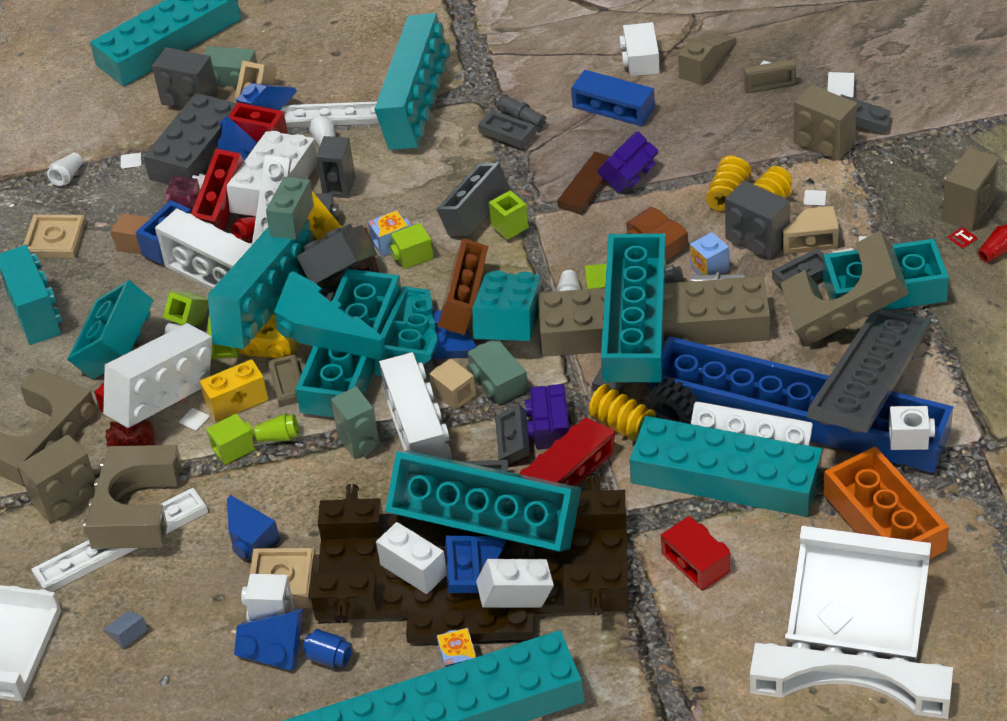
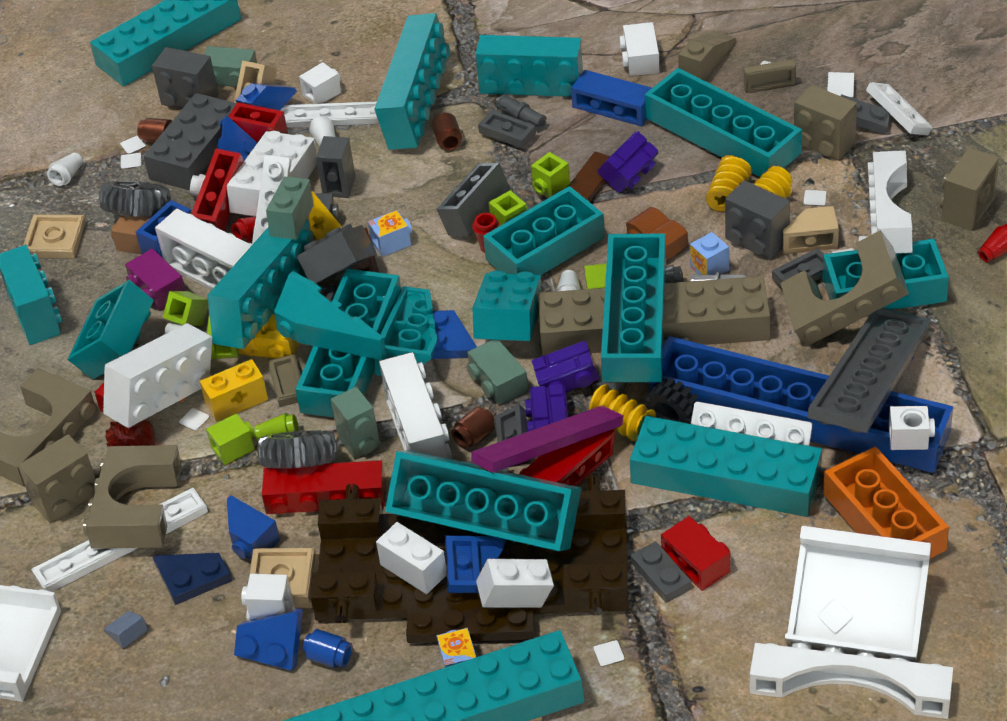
(132, 144): none -> white sticker
(133, 198): none -> dark grey gear
(151, 129): none -> copper brick
(154, 277): none -> magenta brick
(183, 191): clear pink brick -> none
(191, 574): none -> dark blue wing
(297, 449): none -> dark grey gear
(303, 488): none -> red brick
(320, 84): none -> white brick
(411, 246): lime brick -> none
(446, 131): none -> copper brick
(452, 384): tan brick -> none
(463, 286): dark orange brick -> none
(473, 427): none -> copper brick
(482, 225): none -> red cone
(528, 65): none -> teal brick
(545, 234): none -> teal brick
(546, 439): none -> magenta tile
(550, 175): none -> lime brick
(569, 366): none -> dark purple brick
(609, 653): none -> white sticker
(661, 572): none -> dark grey plate
(722, 122): none -> teal brick
(886, 178): none -> white arch
(899, 108): none -> white tile
(962, 237): red sticker -> none

